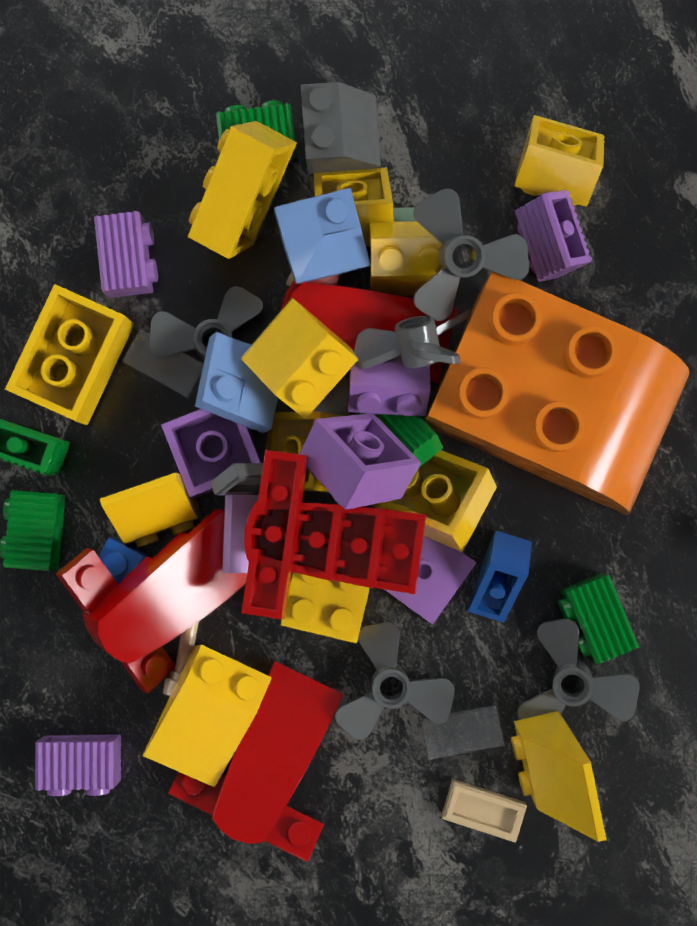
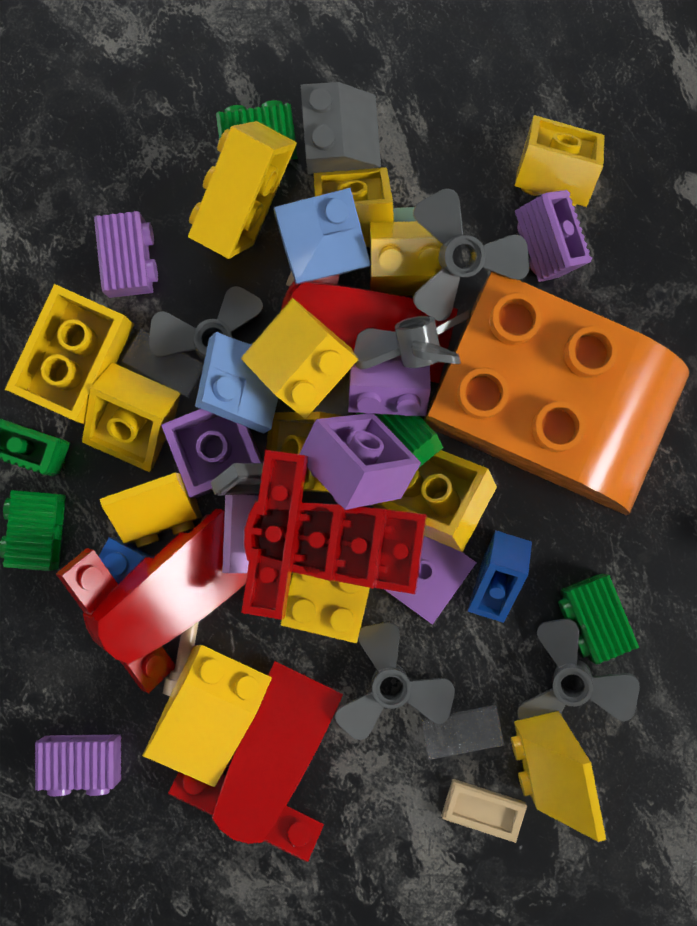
(128, 415): none -> yellow slope

